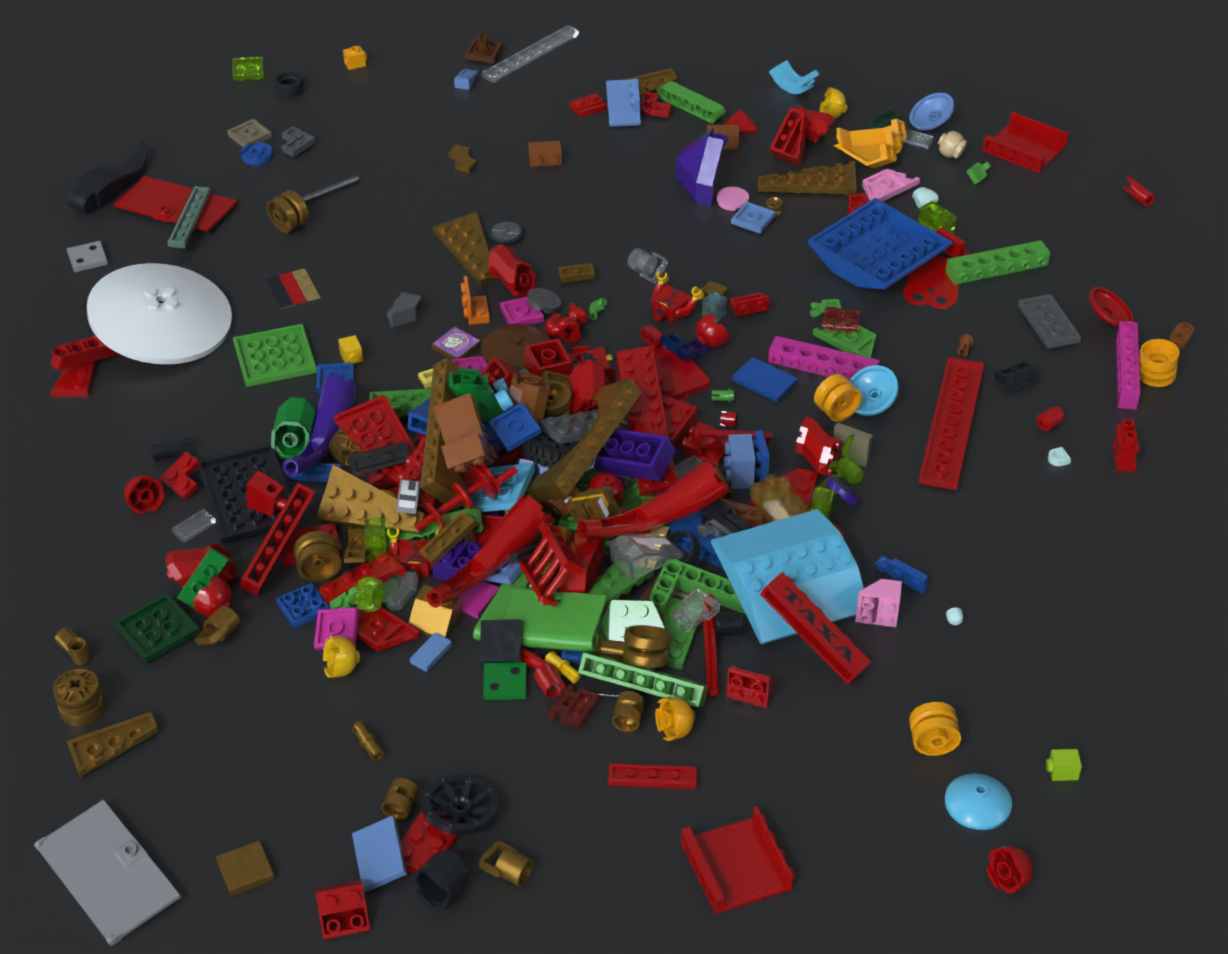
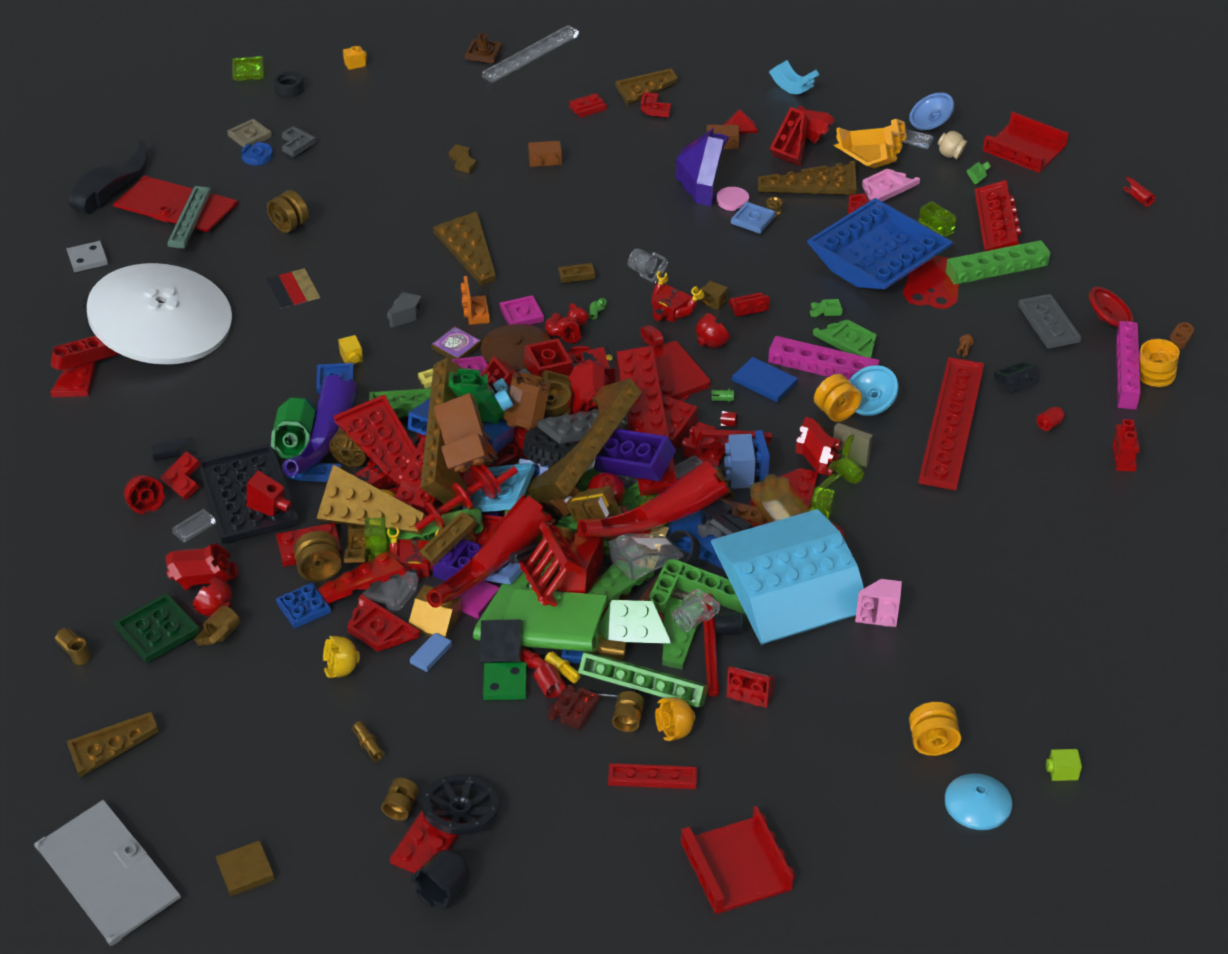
(78, 697): pearl gold wheel -> none
(207, 569): green plate -> none
(274, 355): bright green tile -> none
(277, 539): red brick -> none
(329, 189): flat silver bar -> none
(336, 623): dark pink tile -> none
(342, 909): red slope -> none
(345, 600): bright green plate -> none
(369, 594): clear neon green gear -> none
(378, 458): pearl dark grey plate -> none
(379, 853): medium blue tile -> none
(408, 496): slope -> none
(465, 79): medium blue slope -> none
(506, 232): dark grey wheel -> none
(510, 864): pearl gold piece -> none
(511, 270): red brick -> none
(515, 426): blue tile -> none
(543, 300): flat silver tile -> none
(623, 102): medium blue bracket -> none
(646, 646): pearl gold wheel -> none
(684, 350): clear blue plate -> none
(691, 102): bright green beam -> none
(715, 305): clear light blue brick -> none
(815, 627): red brick -> none
(833, 103): yellow cylinder -> none
(841, 319): clear red plate -> none
(844, 490): dark purple tile -> none
(884, 118): clear green slope -> none
(902, 572): blue hinge -> none
(923, 196): light aqua piece -> none
(954, 616): light aqua hinge -> none
(958, 247): red bracket -> none
(997, 216): none -> red plate
(1010, 868): red cylinder -> none
(1058, 457): light aqua tile -> none

